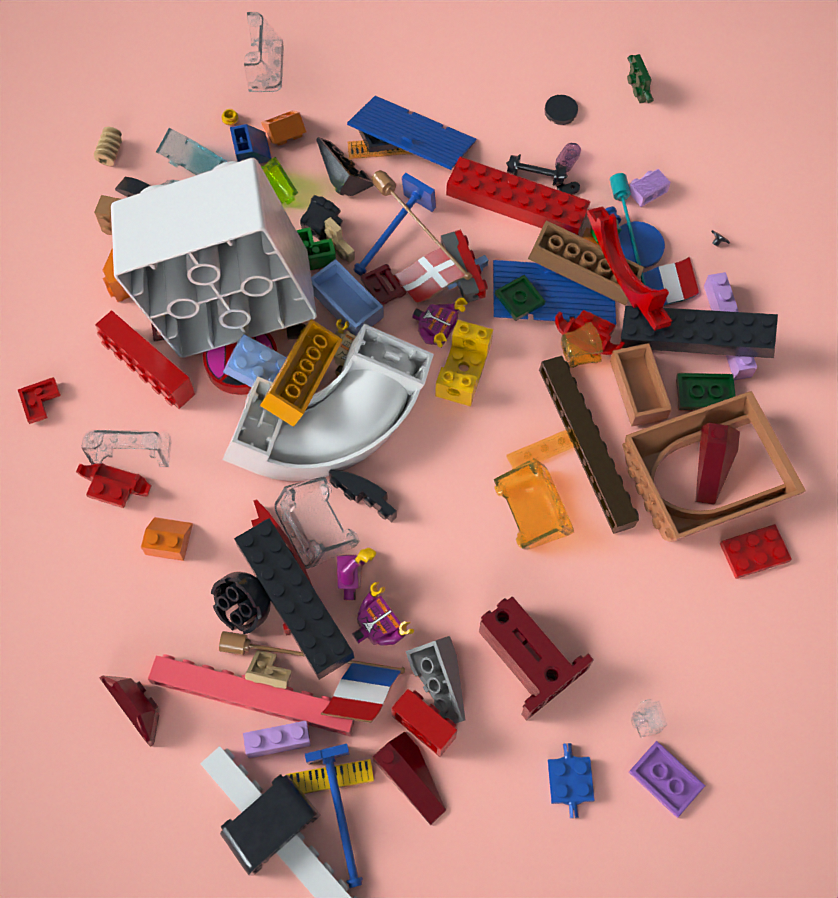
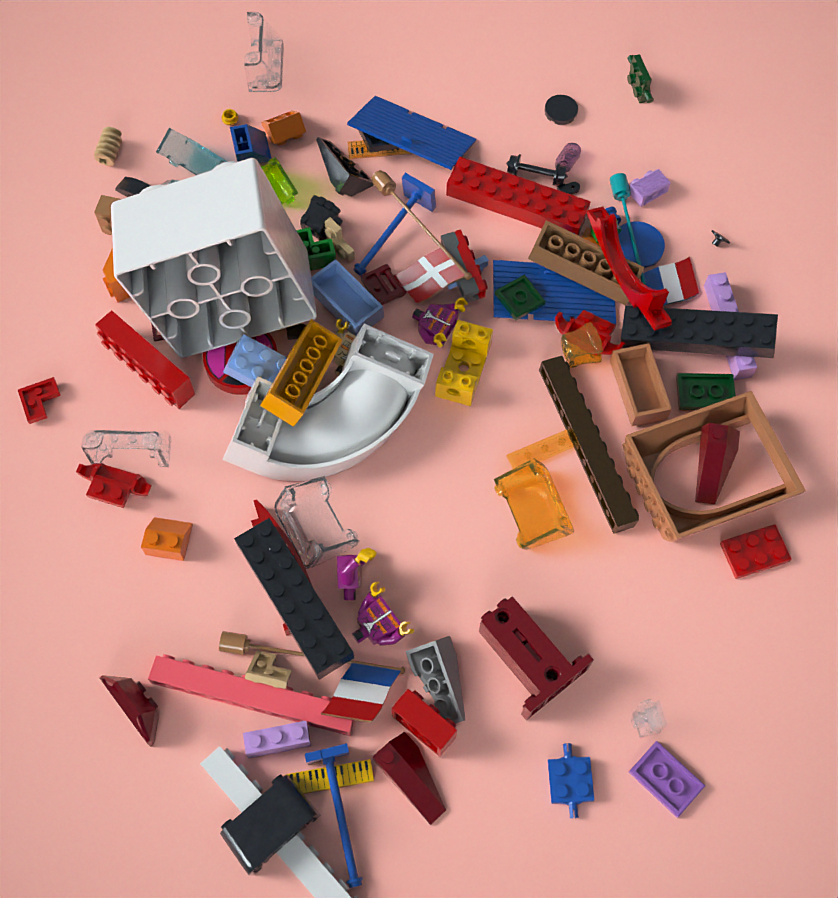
(248, 594): black cylinder -> none
(359, 488): black slope -> none

